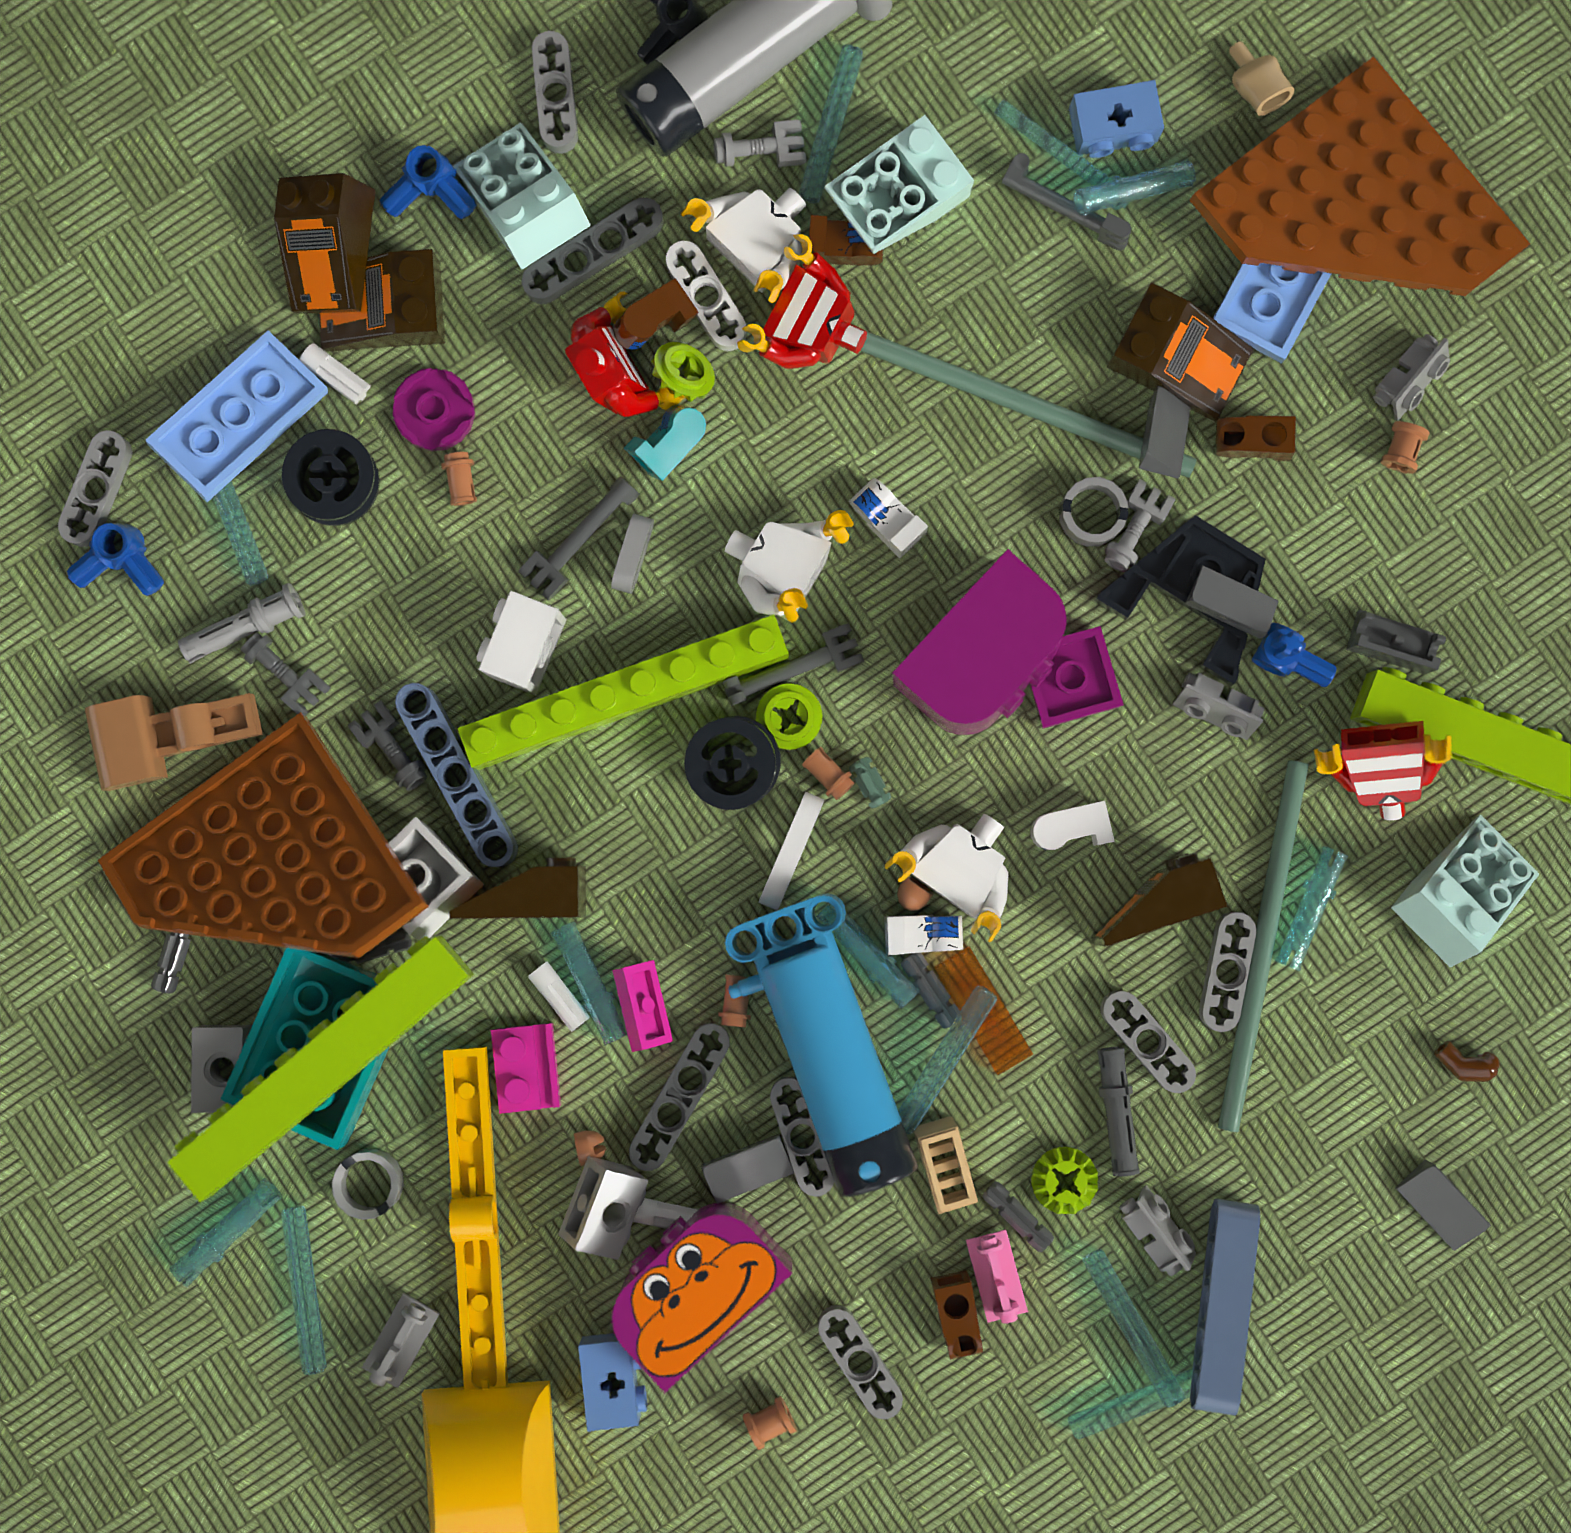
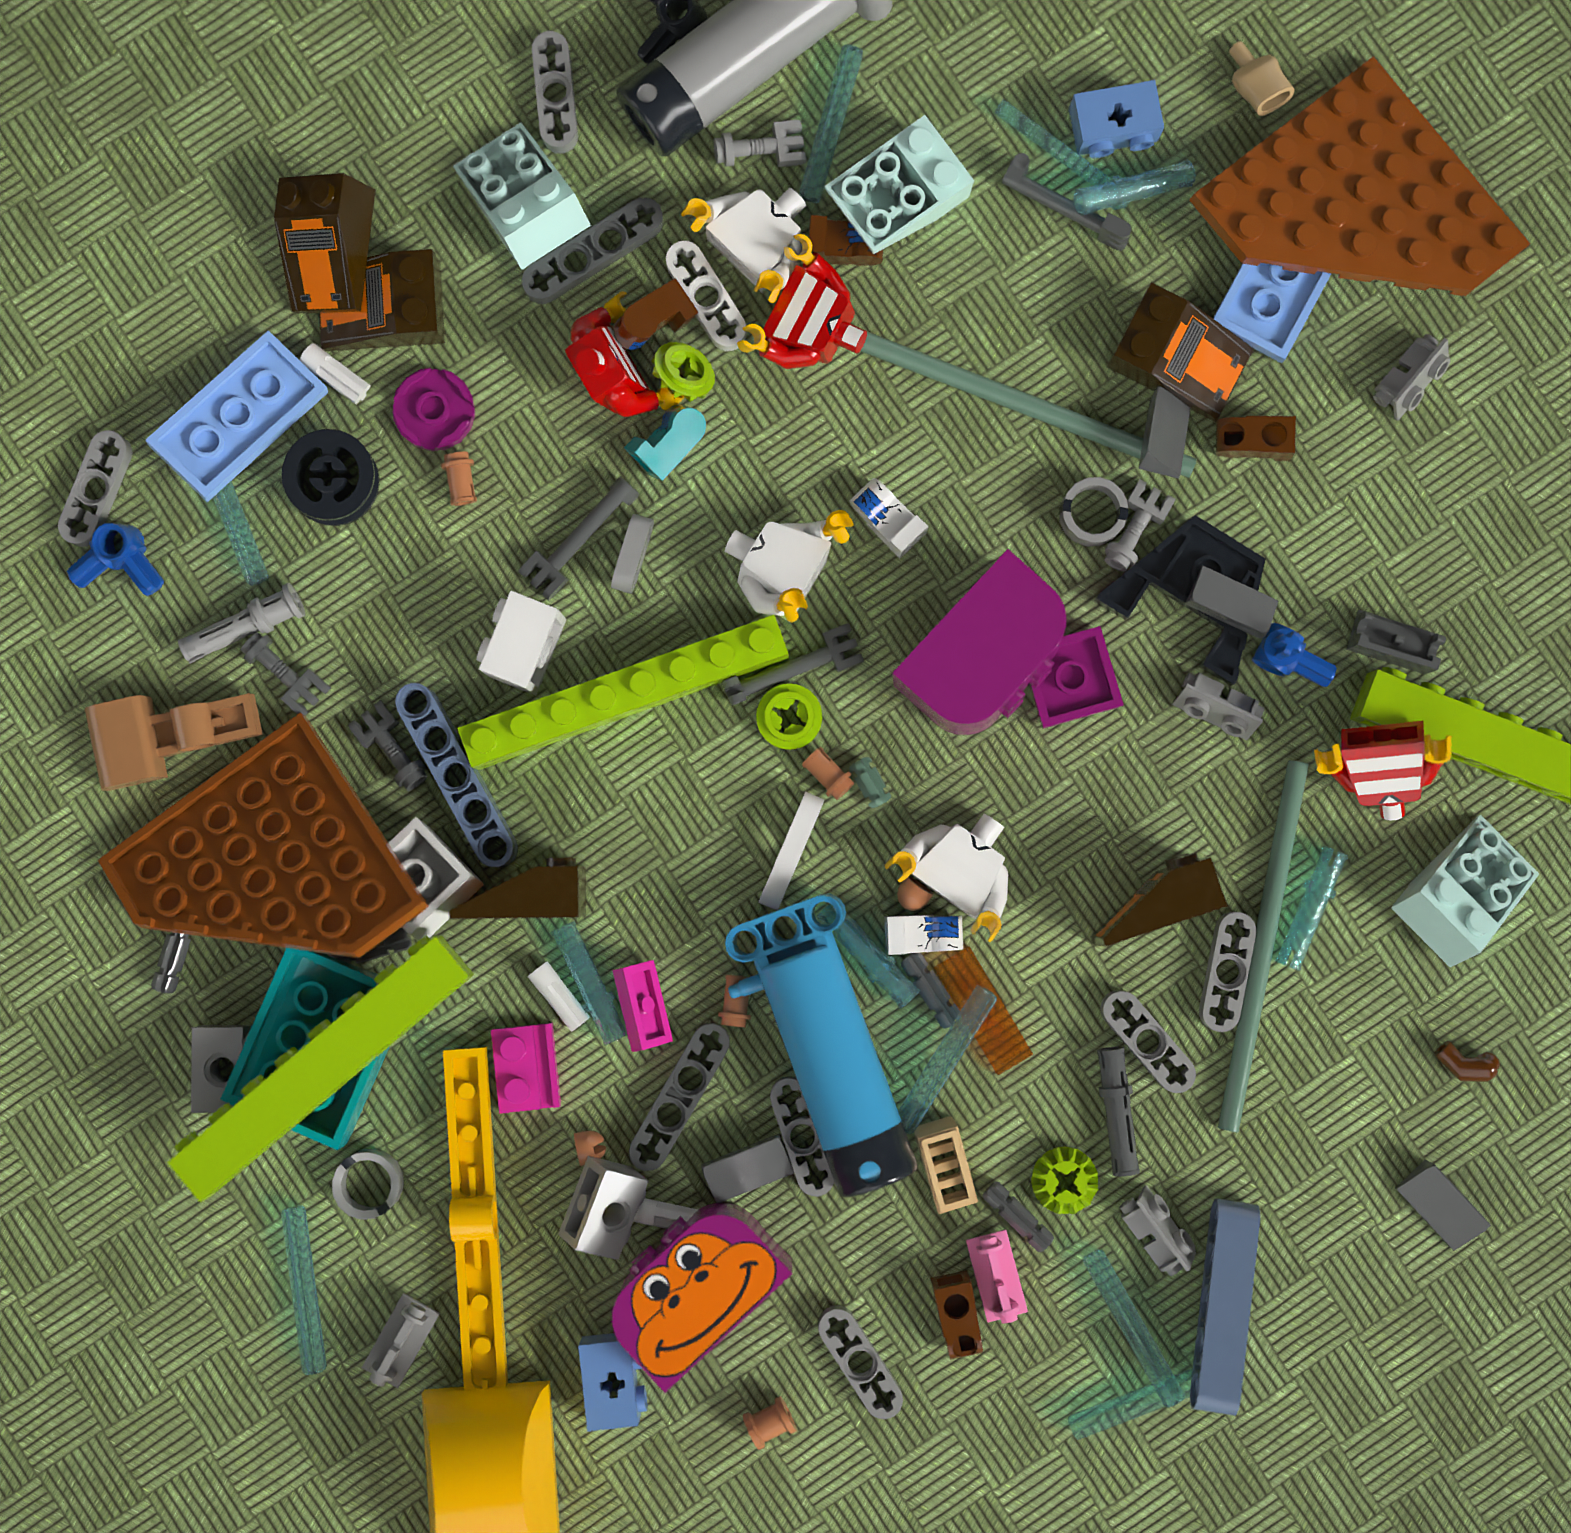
(213, 1244): clear light blue pin -> none
(440, 183): blue axle -> none
(699, 762): black wheel -> none
(1056, 828): white leg -> none
(1405, 447): nougat bush -> none

